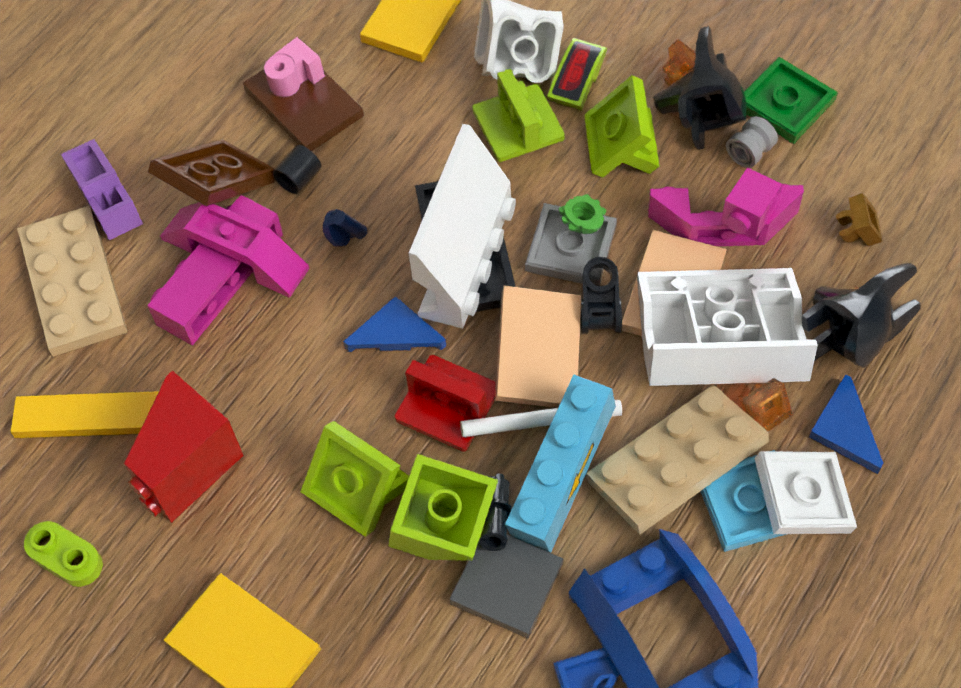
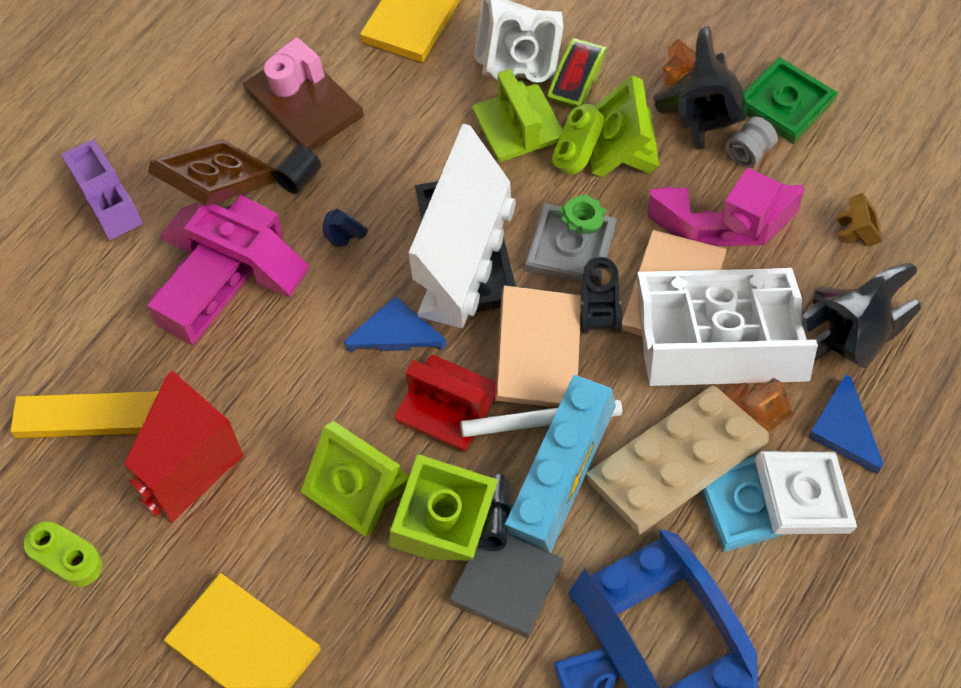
(71, 281): tan plate -> none
(578, 139): none -> lime plate

